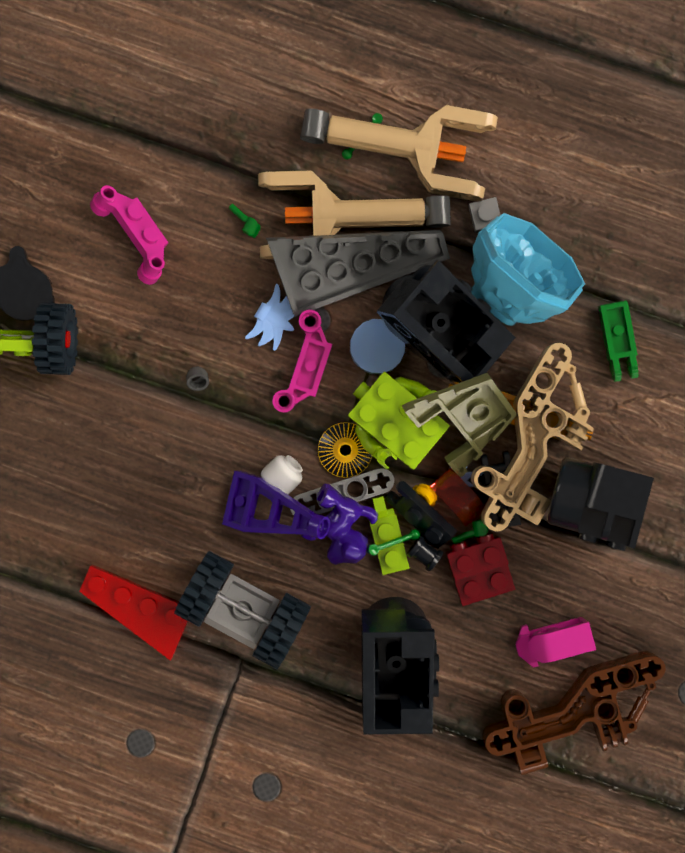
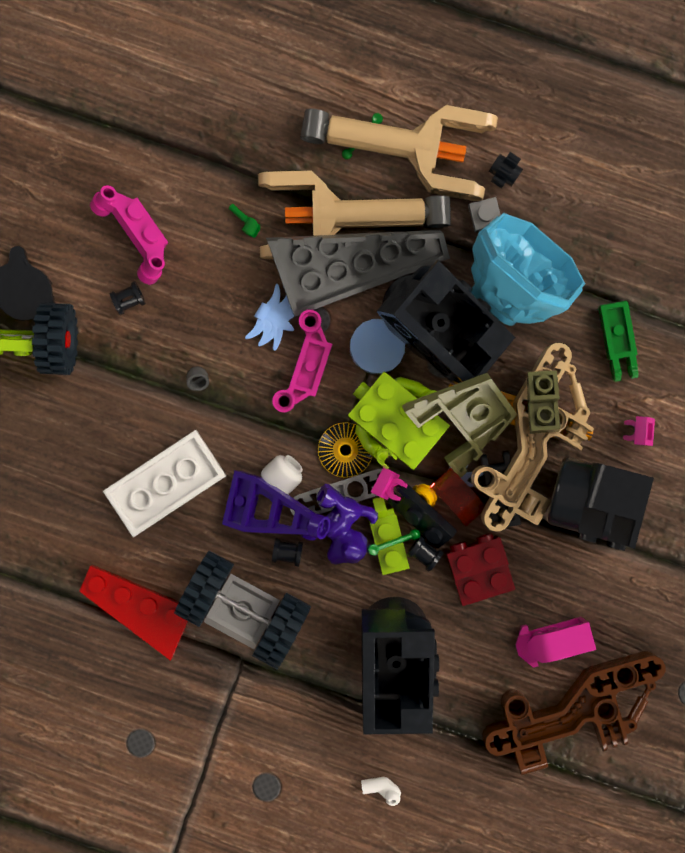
(133, 290): none -> black bush
(164, 483): none -> white tile
(287, 552): none -> black bush
(384, 787): none -> white arm
(385, 485): none -> dark pink tile
(479, 529): green hand -> none
(505, 170): none -> black gear
(543, 401): none -> olive slope
(643, 431): none -> dark pink tile

